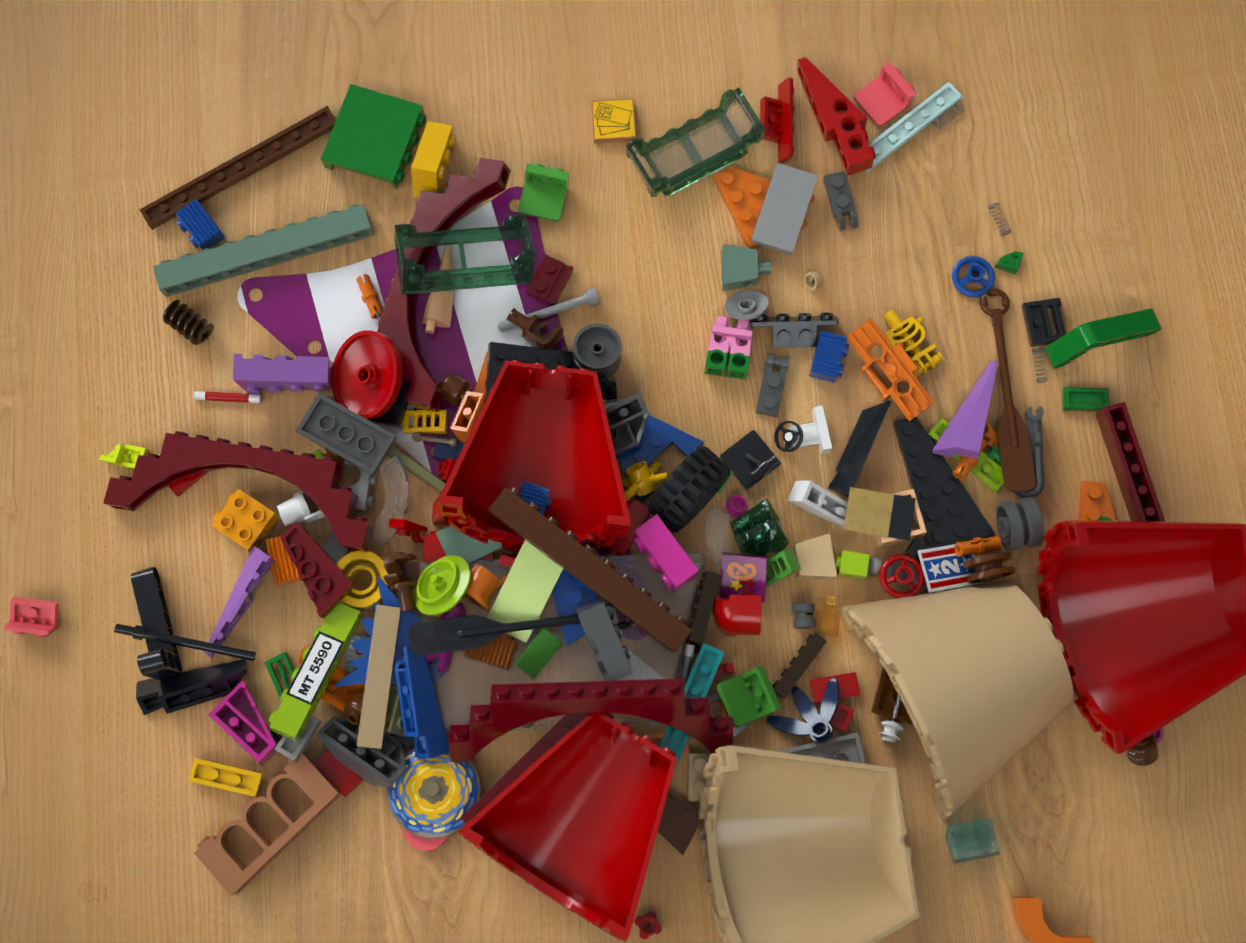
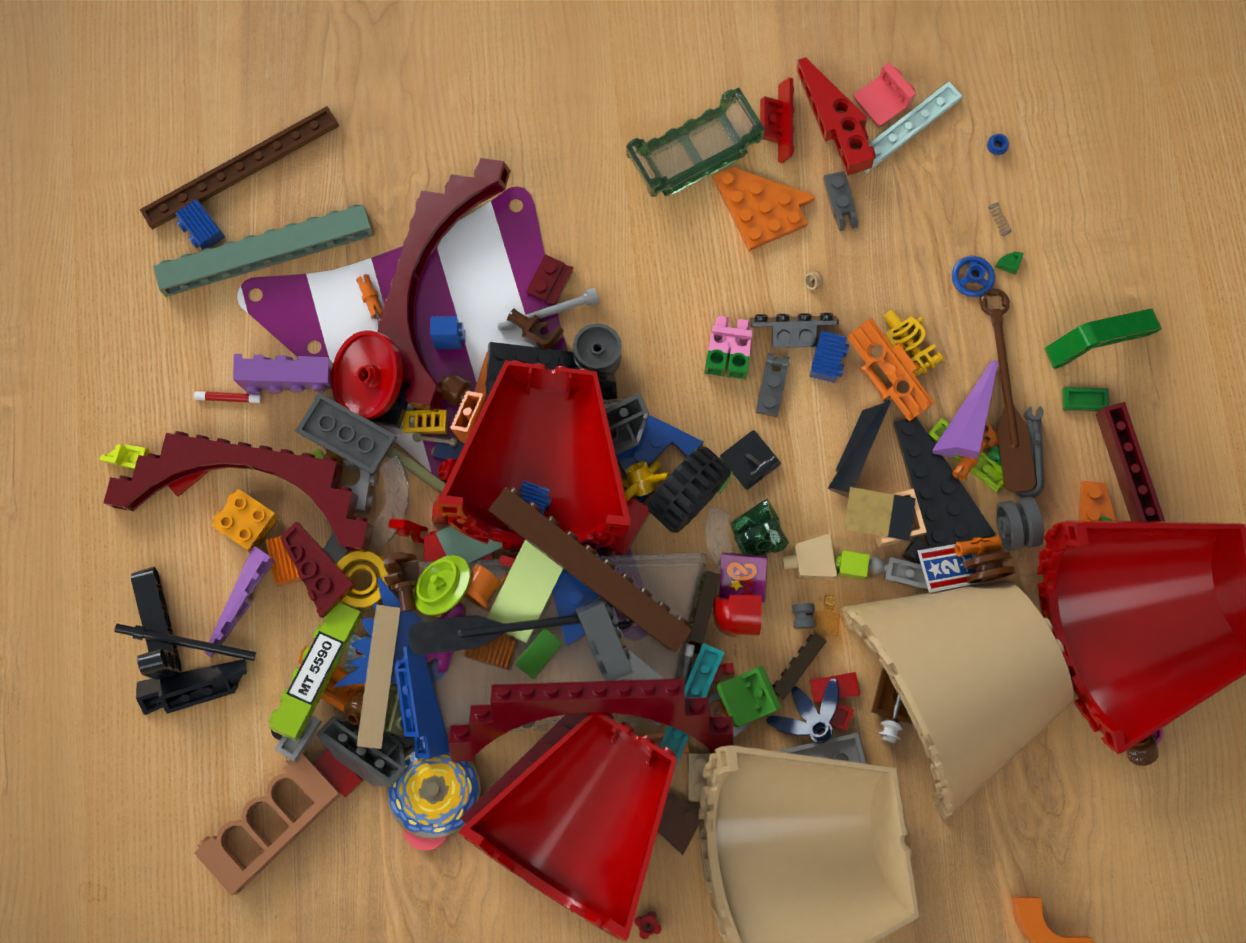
(33, 616): coral bracket -> none
(187, 322): dark brown piece -> none
(226, 777): yellow plate -> none
(244, 723): dark pink wedge -> none
(277, 660): green tile -> none
(297, 510): white piece -> none
(374, 135): green panel -> none
(415, 279): clear green windscreen -> none
(432, 158): yellow wedge -> none
(440, 304): light nougat piece -> none
(447, 332): none -> blue brick
(544, 192): bright green bracket -> none
(613, 120): yellow tile -> none
(664, 554): dark pink brick -> none
(736, 506): dark pink plate -> none
(741, 267): sand green torso -> none
(746, 305): light grey dish -> none
(784, 208): light grey tile -> none
(790, 562): bright green slope -> none
(806, 434): white piece -> none
(818, 502): white slope -> none
(906, 559): red piece -> none
(959, 110): light grey piece -> none
(972, 840): clear light blue bracket -> none
(1001, 140): none -> blue plate
(1038, 321): black plate -> none
(1038, 352): light grey piece -> none

